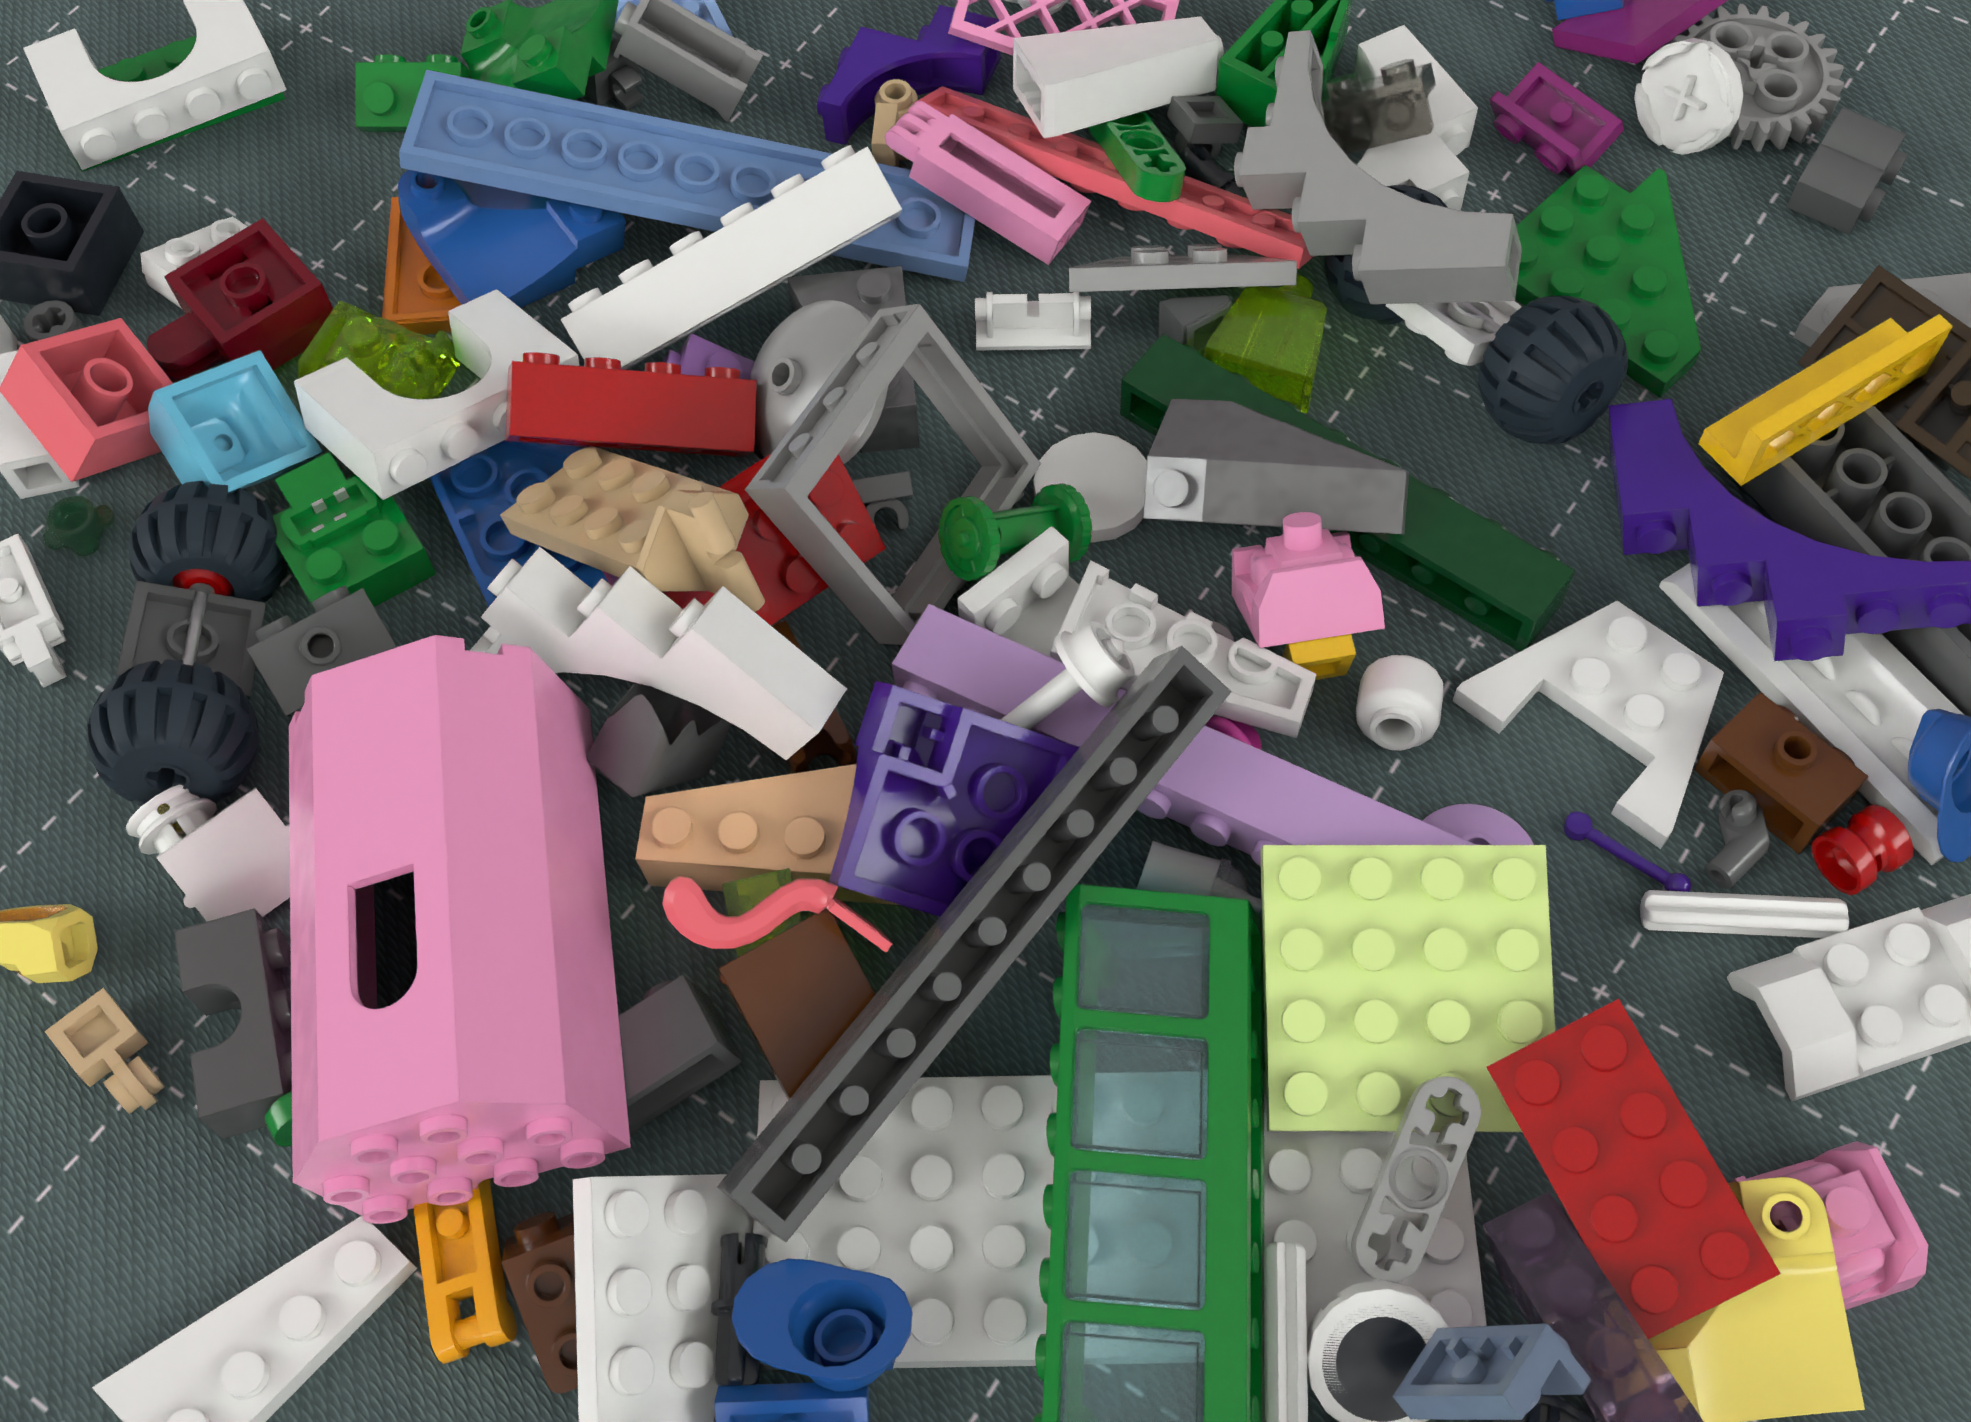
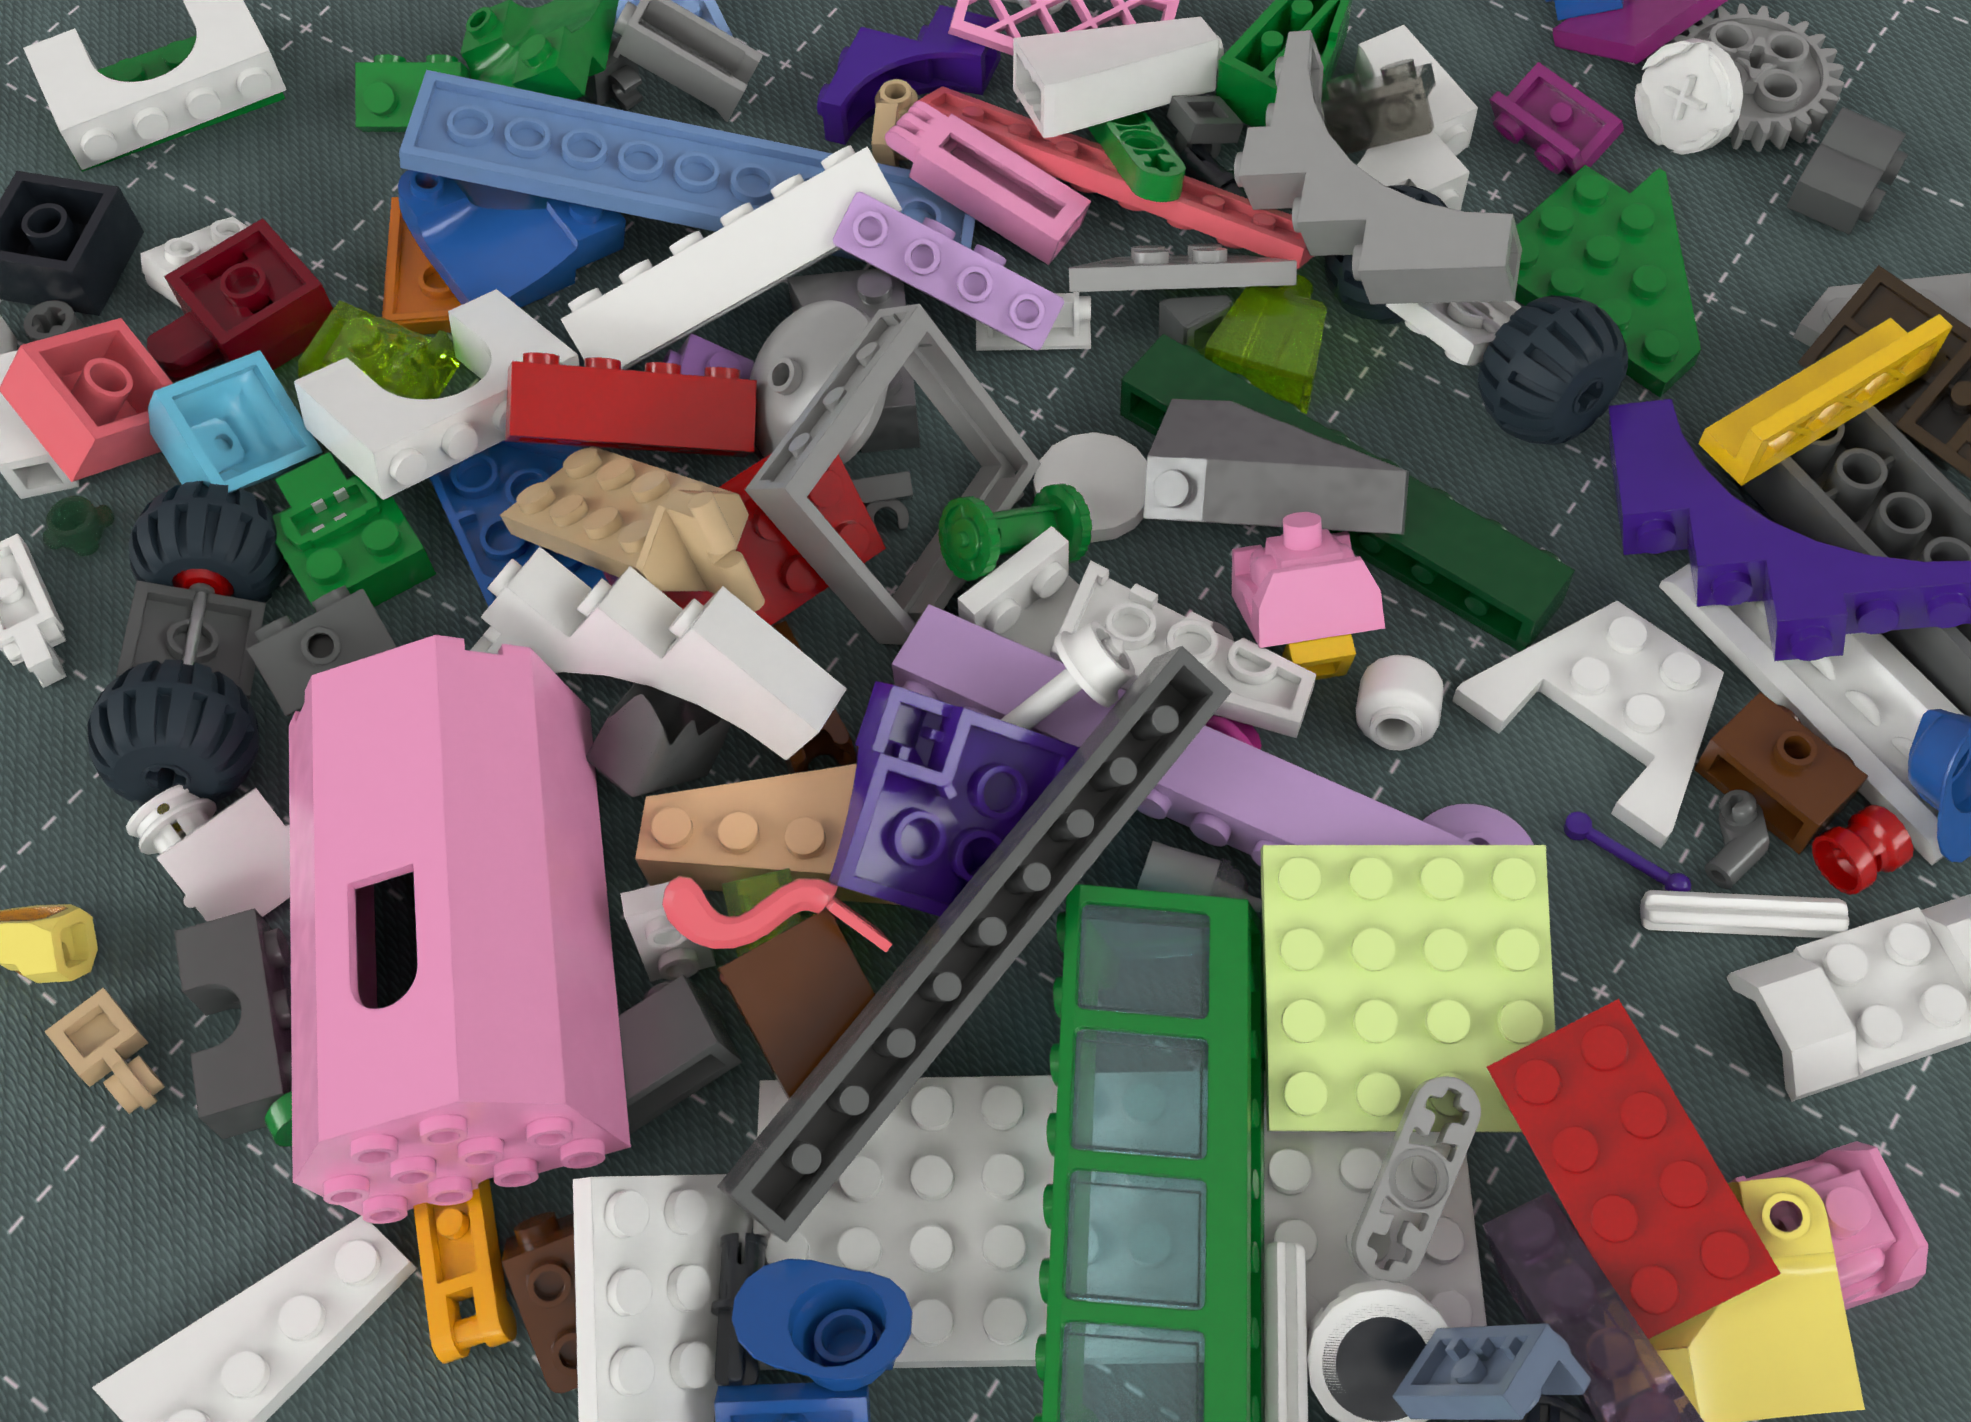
(659, 943): none -> white plate
(947, 270): none -> lavender bracket

